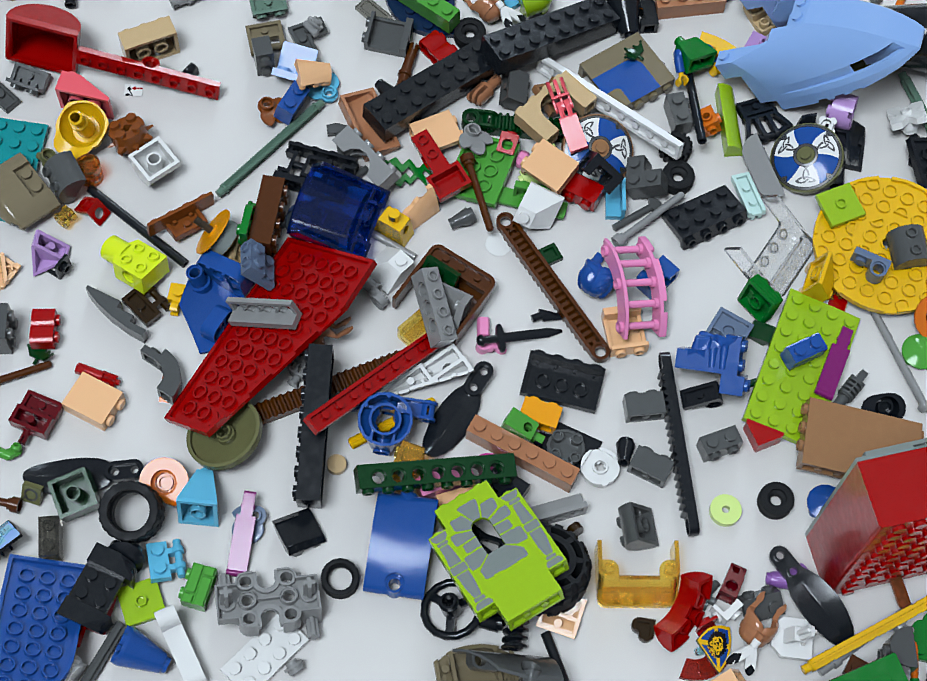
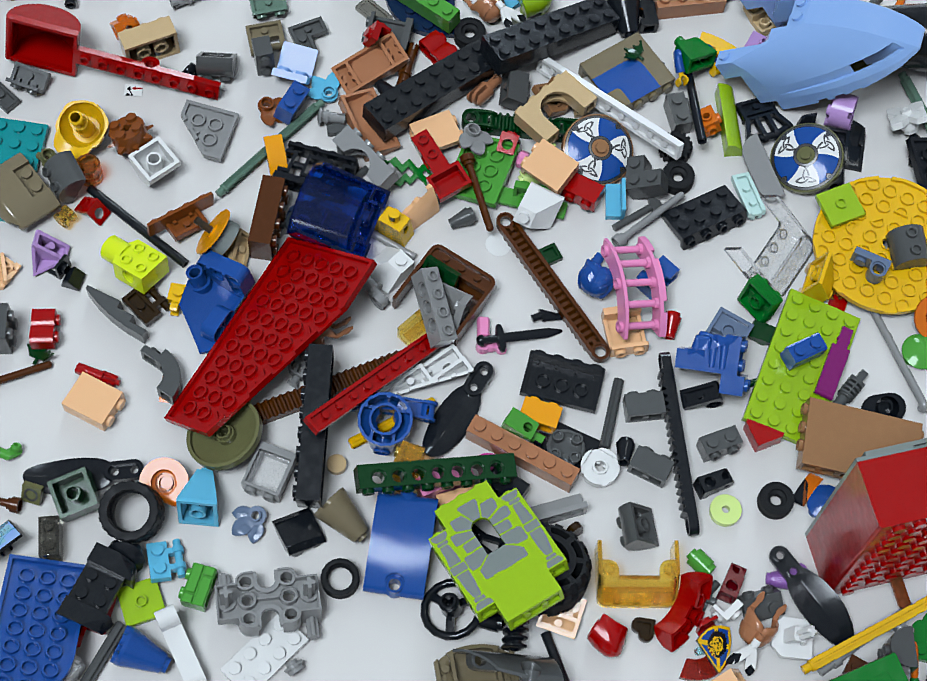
(35, 416): dark red plate -> none
(73, 279): none -> black slope
(75, 88): coral slope -> none
(122, 21): none -> orange brick
(209, 128): none -> light grey plate
(216, 65): none -> dark grey brick
(242, 536): piece -> none
(244, 228): green plate -> none
(257, 265): sand blue plate -> none
(258, 313): light grey fence -> none
(269, 472): none -> window
(275, 152): none -> light orange slope
(312, 73): light nougat slope -> none
(313, 25): light grey plate -> none
(330, 117): none -> light grey pin
(343, 516): none -> dark tan cone
(371, 64): none -> nougat slope
(375, 31): none -> red bracket
(569, 124): coral arm -> none
(608, 636): none -> red piece
(611, 177): black panel -> none
(611, 413): none -> dark grey axle
(672, 324): none -> red cone
(700, 561): none -> bright green brick
(712, 483): none -> black leg
(806, 488): none -> sticker
(831, 122): white plate -> none

